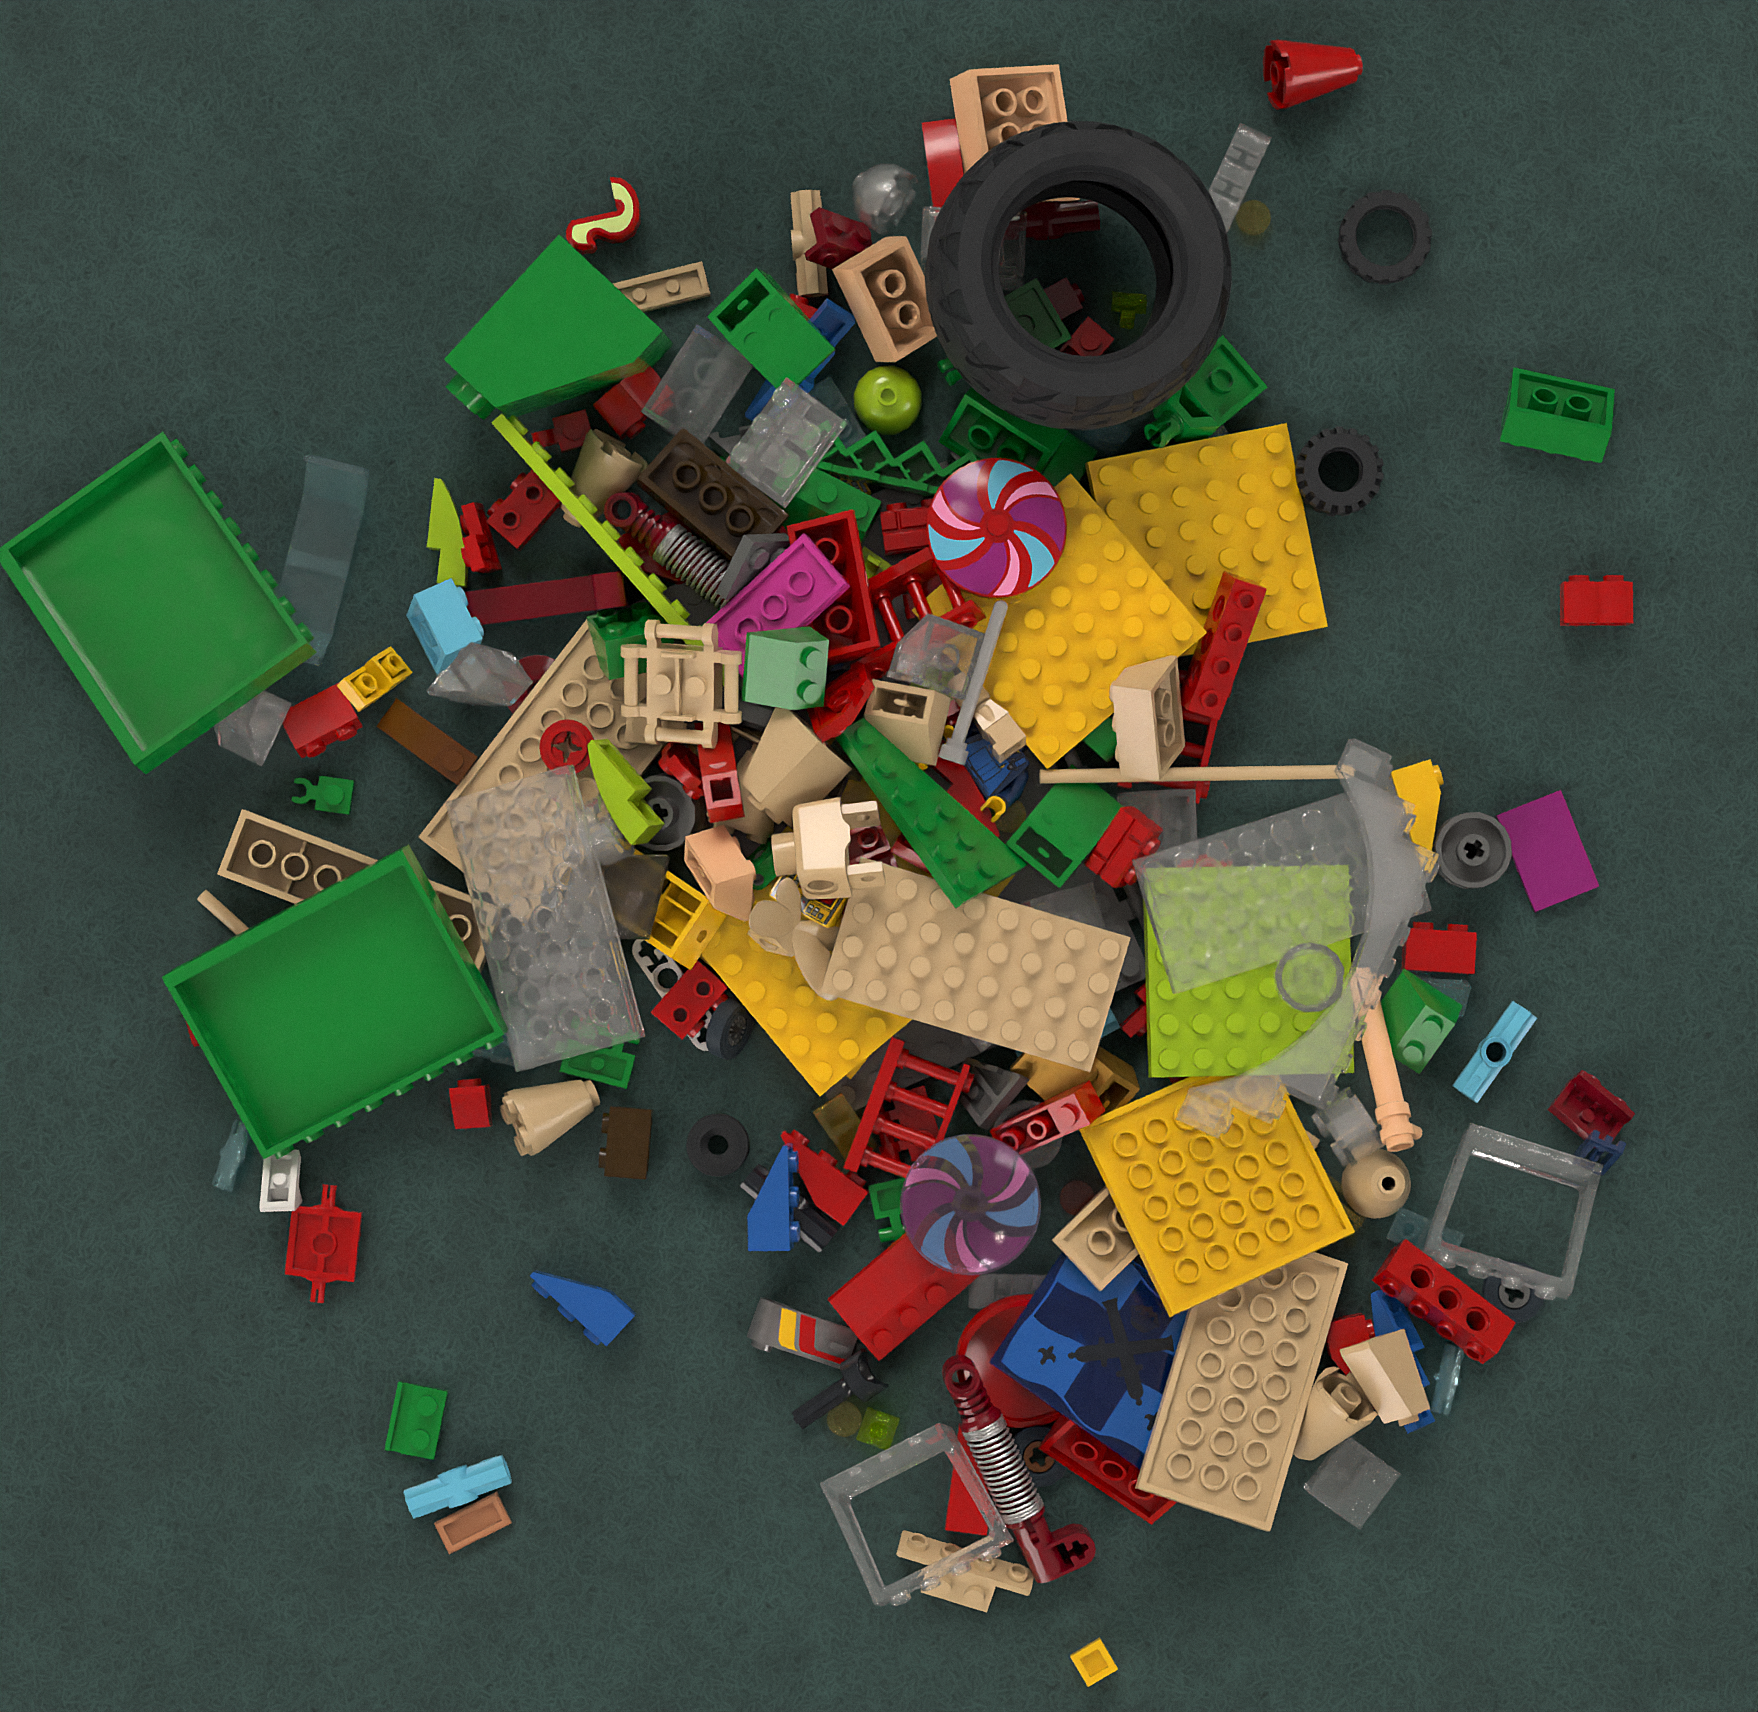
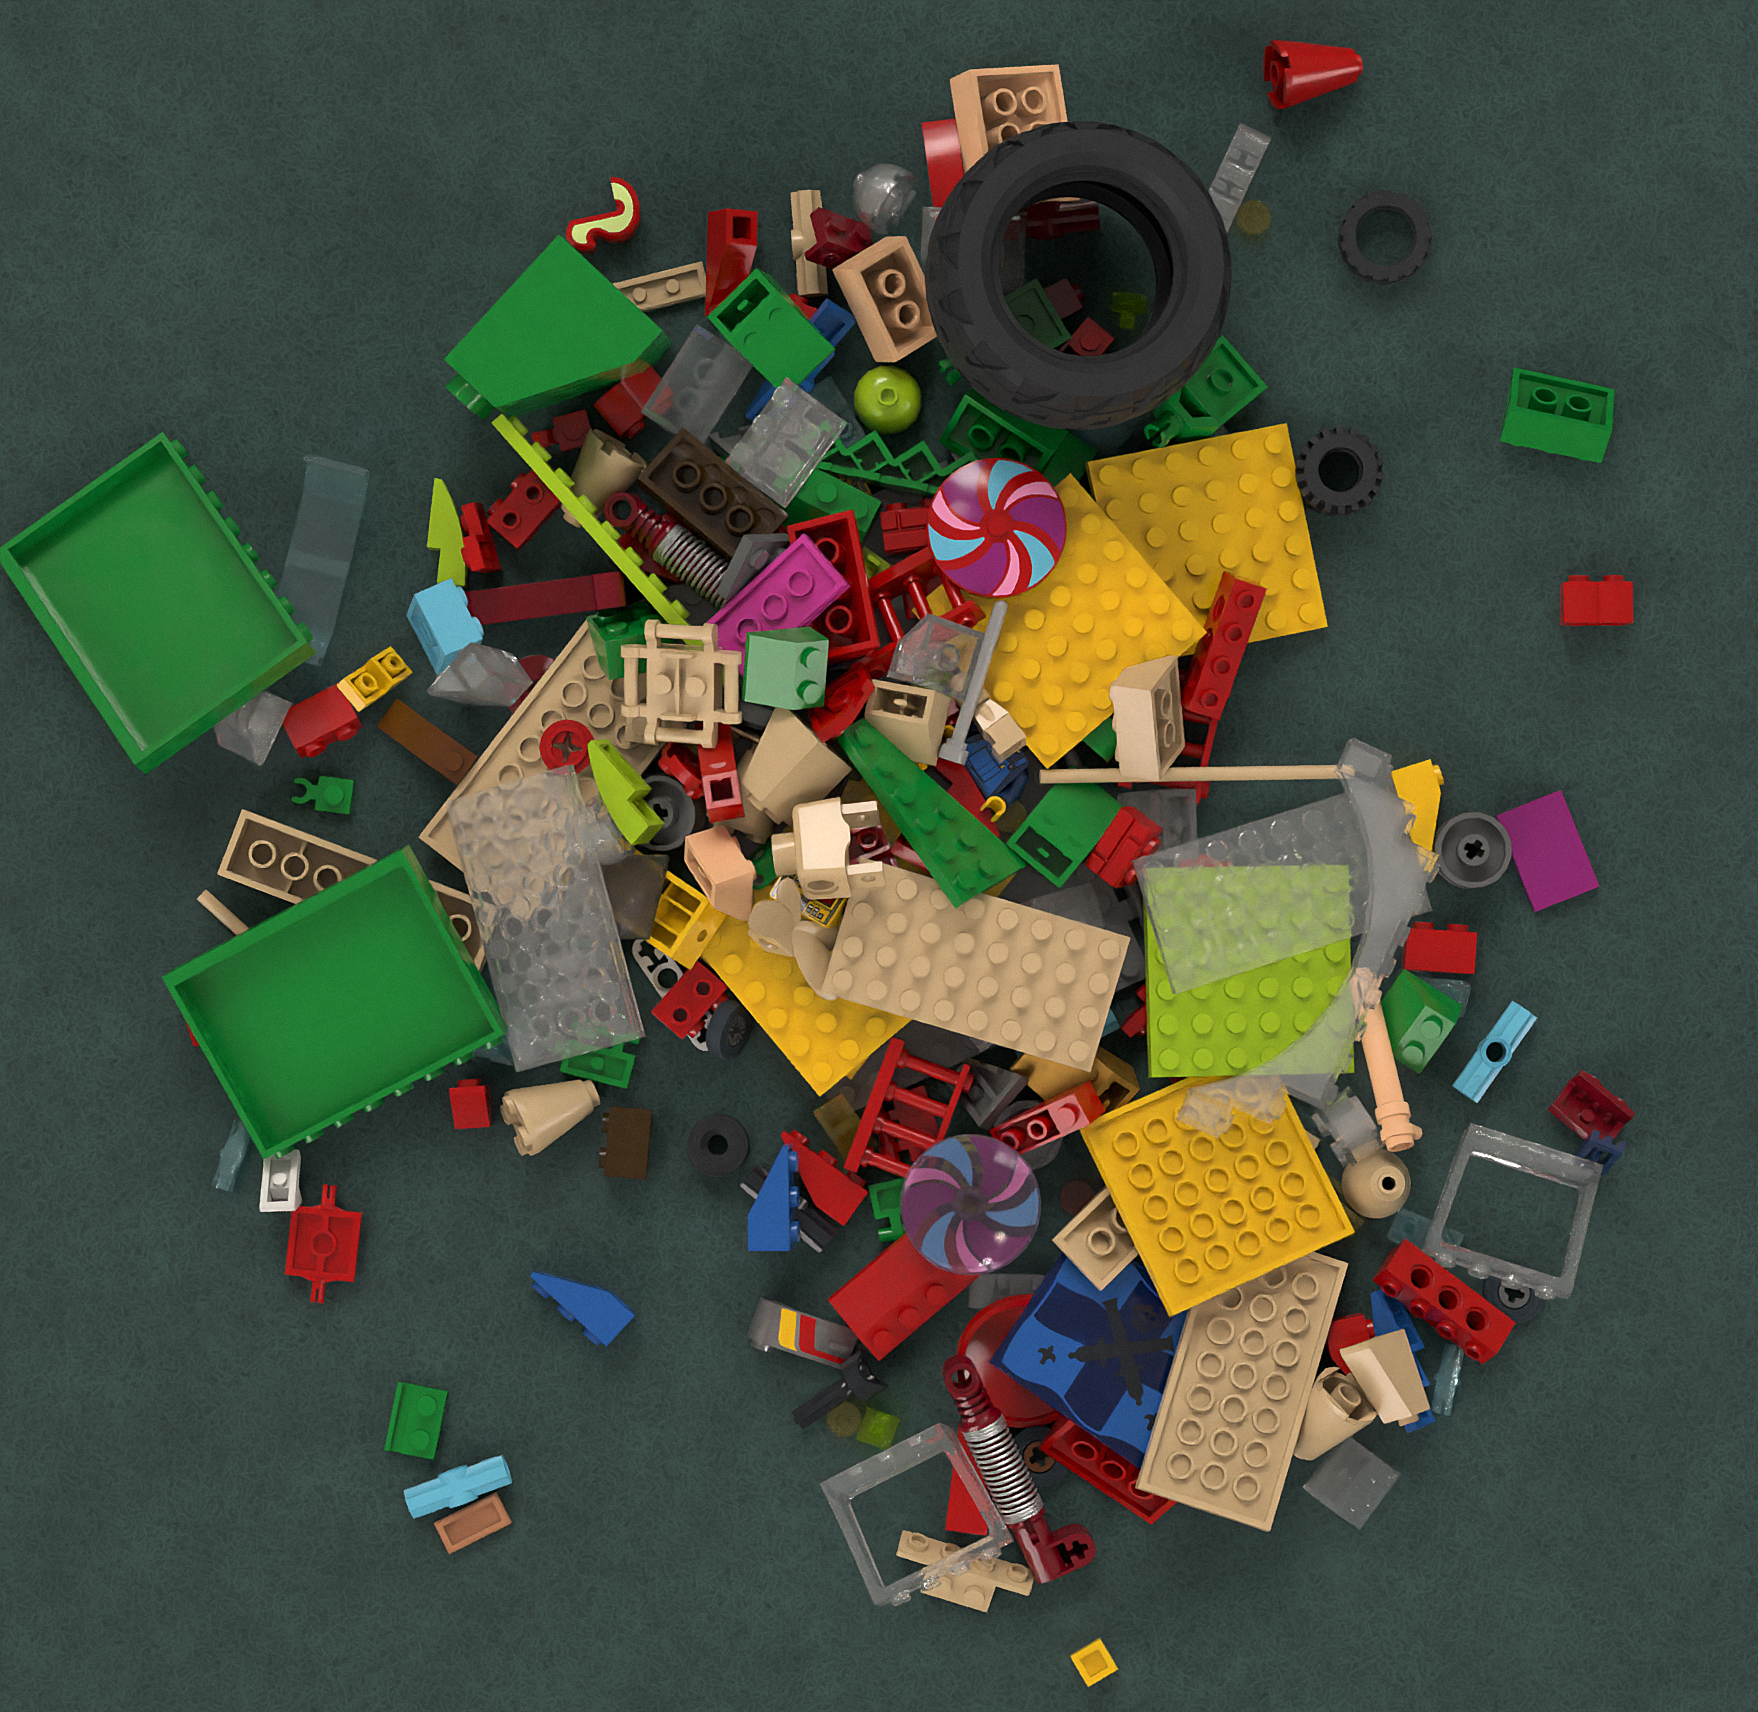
(729, 252): none -> red slope
(1308, 977): clear cylinder -> none

